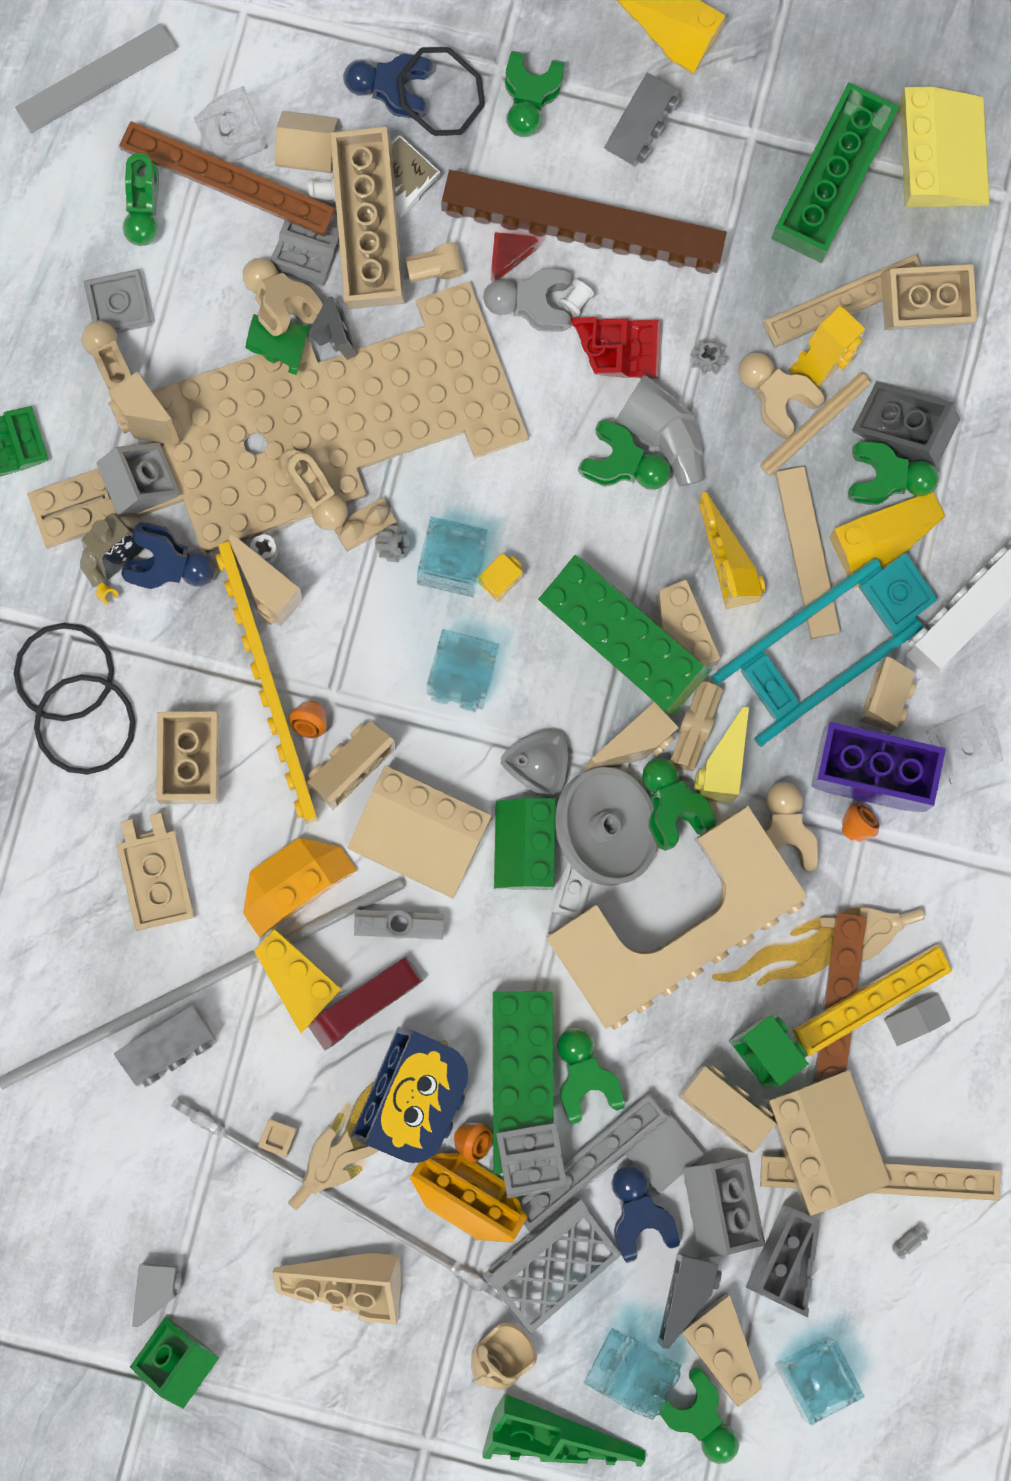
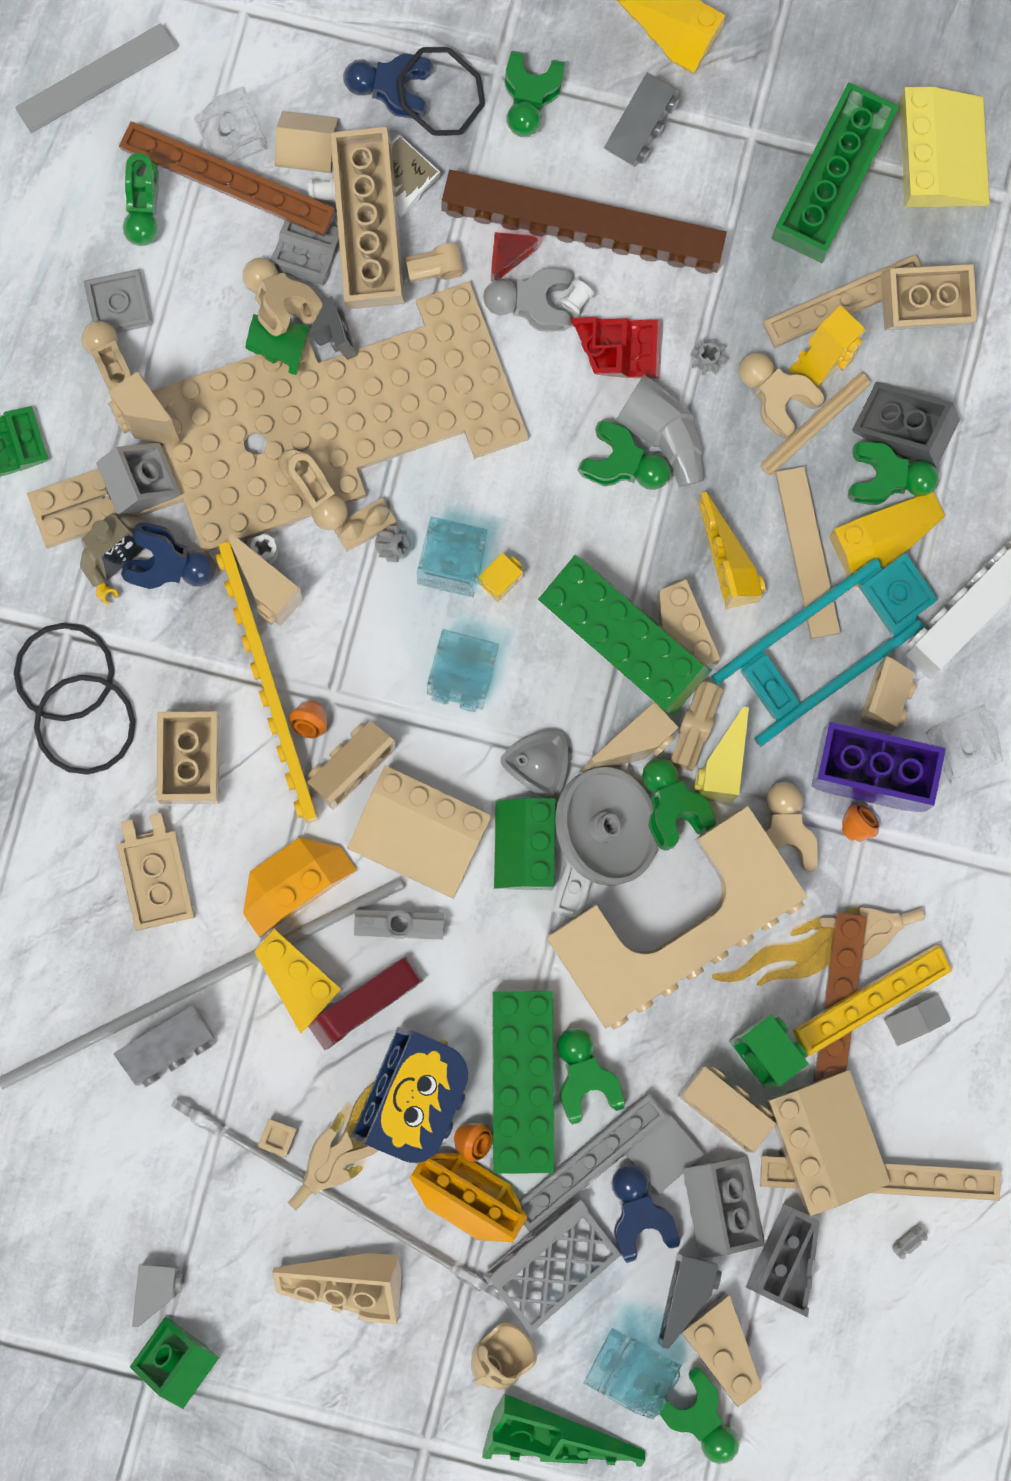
(531, 1160): light grey slope -> none
(819, 1380): clear light blue brick -> none

